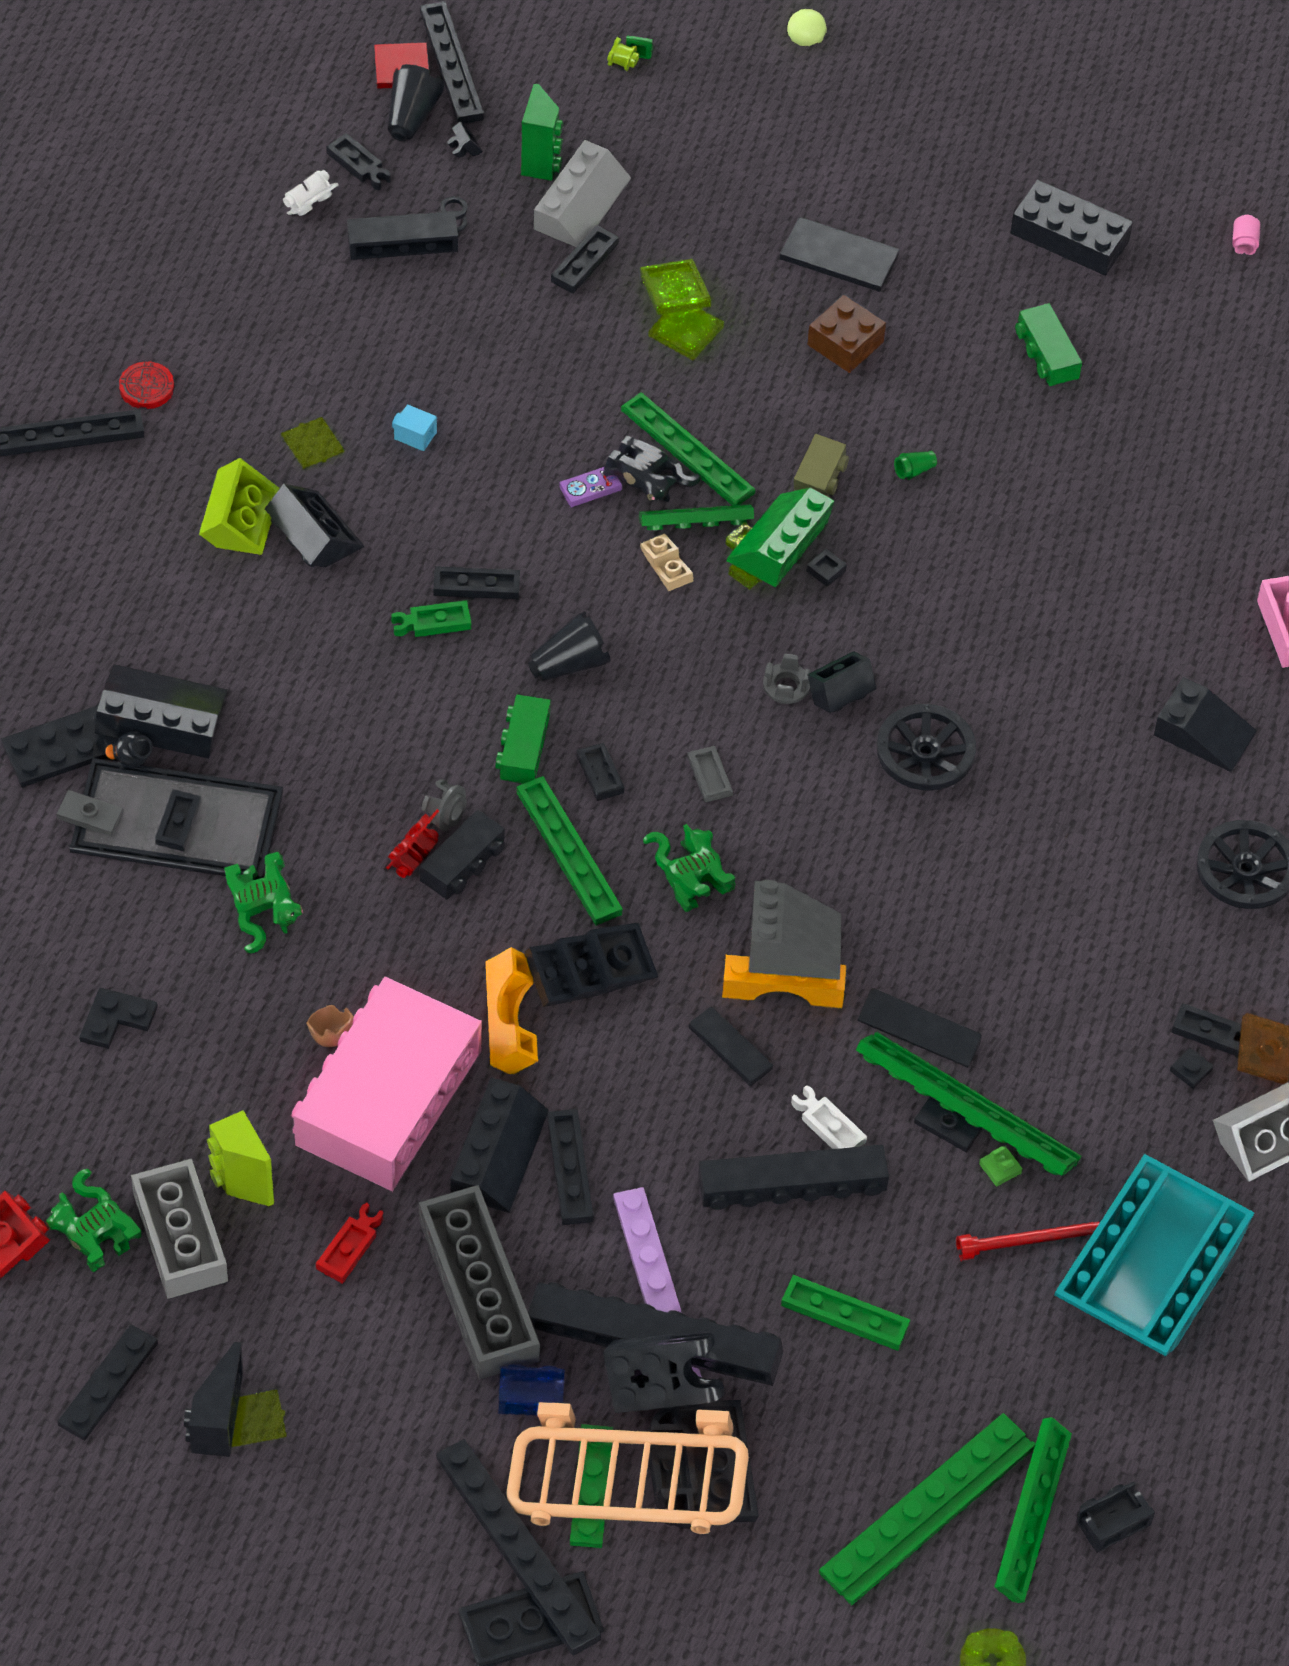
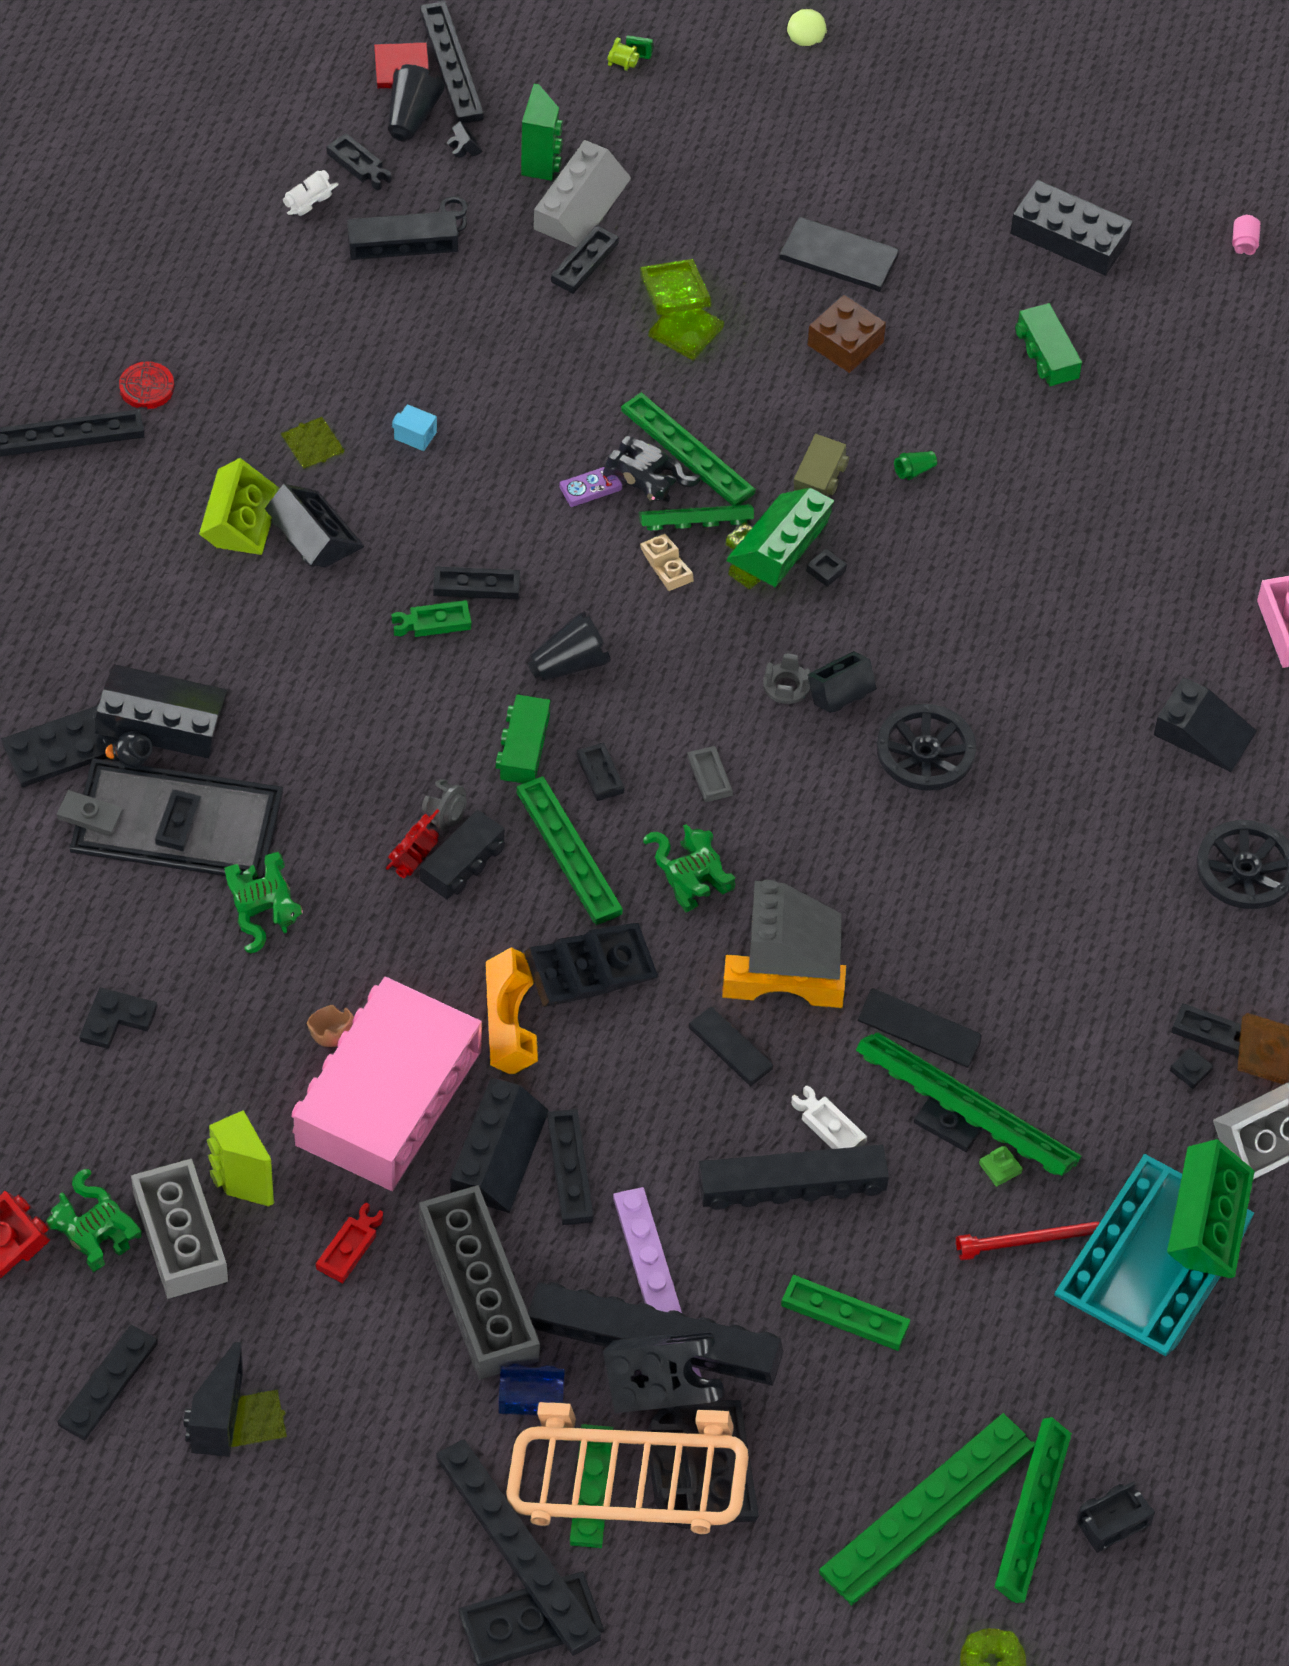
(1211, 1209): none -> green slope

